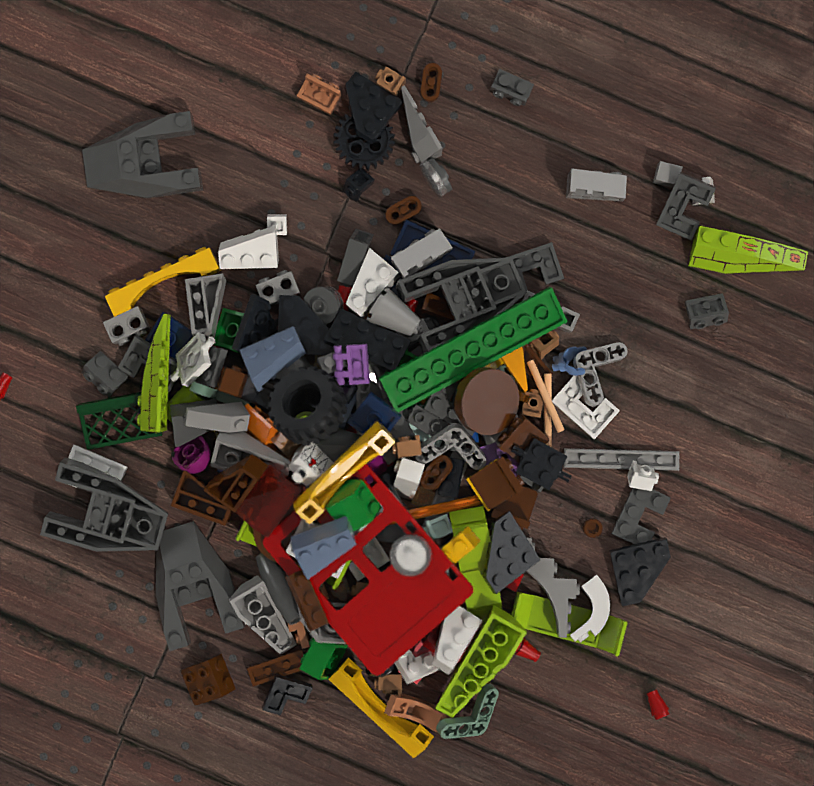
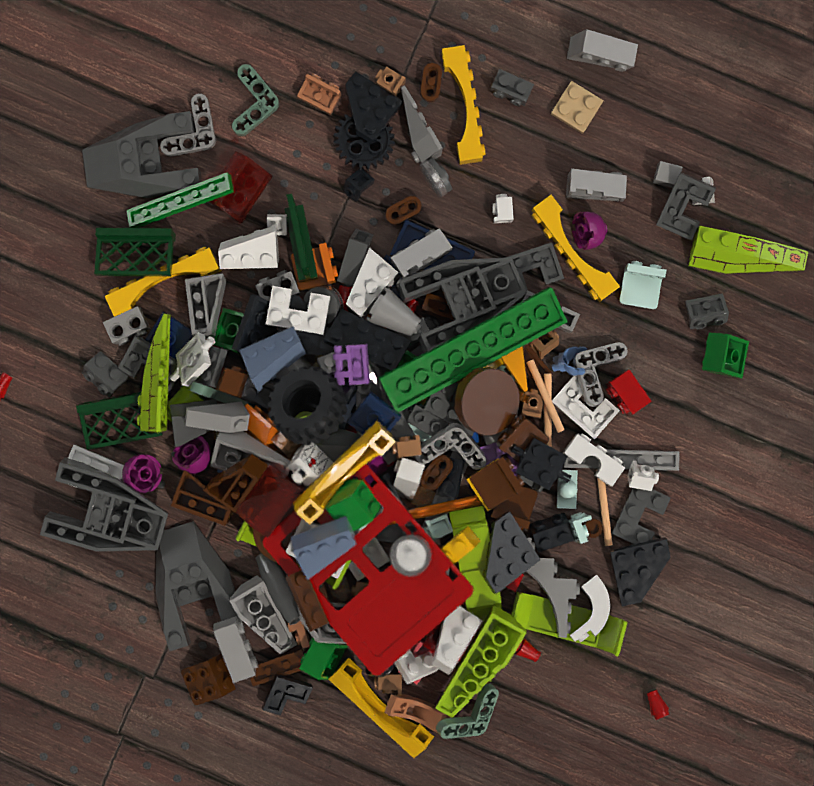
(137, 236): none -> dark green fence
(142, 473): none -> magenta cylinder
(180, 200): none -> green plate
(201, 131): none -> light grey beam
(235, 649): none -> light grey wedge
(248, 184): none -> clear red slope
(260, 105): none -> sand green beam
(300, 241): none -> dark green fence
(310, 321): none -> white plate
(324, 267): none -> orange bracket
(456, 63): none -> yellow arch
(503, 209): none -> white brick
(548, 215): none -> yellow arch
(551, 532): none -> black bracket
(567, 491): none -> light aqua tile
(577, 107): none -> tan plate
(578, 530): none -> light aqua bracket
(589, 230): none -> magenta cylinder
(602, 50): none -> light grey wedge
(604, 512): none -> light nougat bar
(609, 468): none -> white arch
(627, 393): none -> red brick
(641, 285): none -> light aqua bracket
(725, 355): none -> green slope

